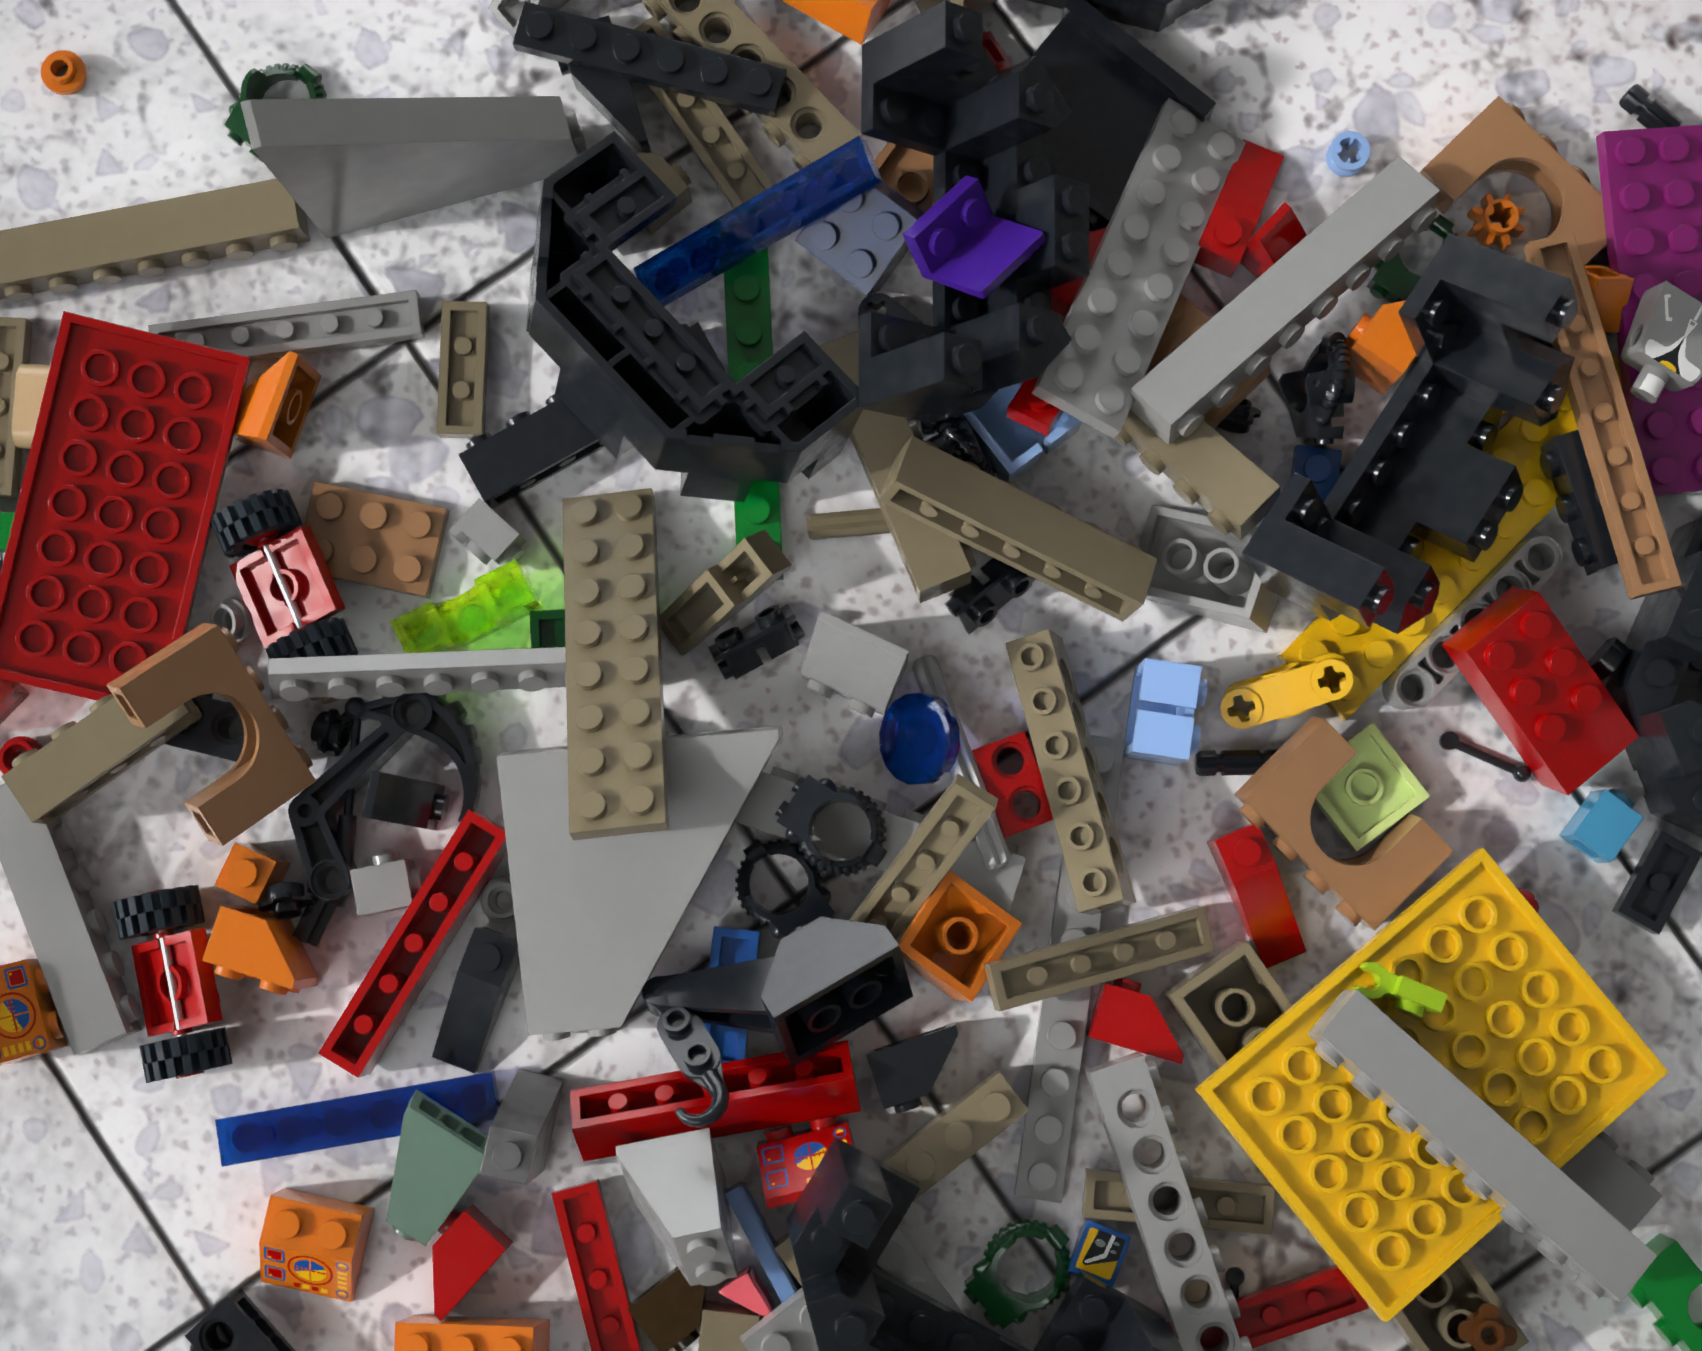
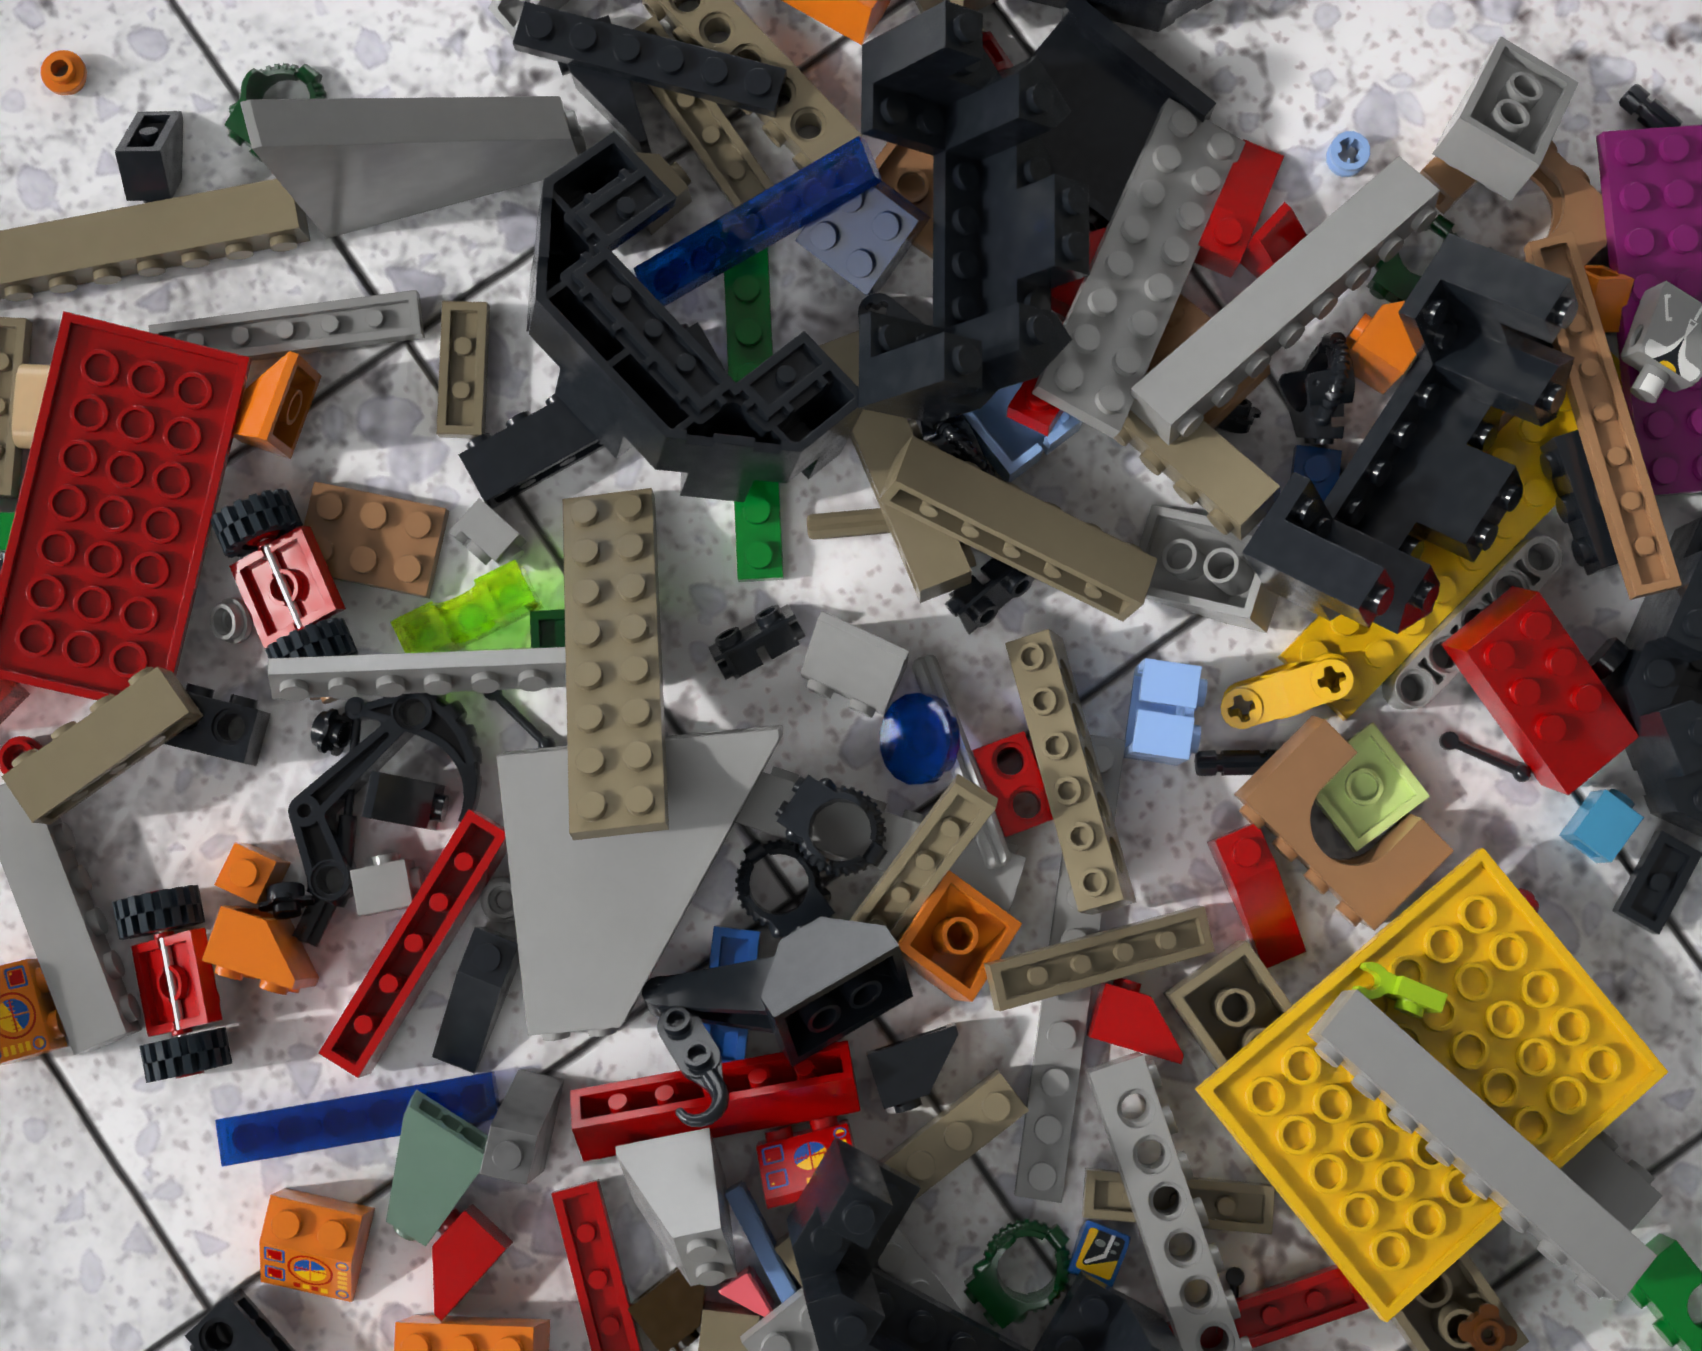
(151, 156): none -> black slope
(269, 765): medium nougat arch -> none
(543, 741): none -> black hinge
(723, 591): dark tan slope -> none
(966, 244): dark purple bracket -> none
(1497, 210): orange gear -> none
(1506, 119): none -> light grey slope

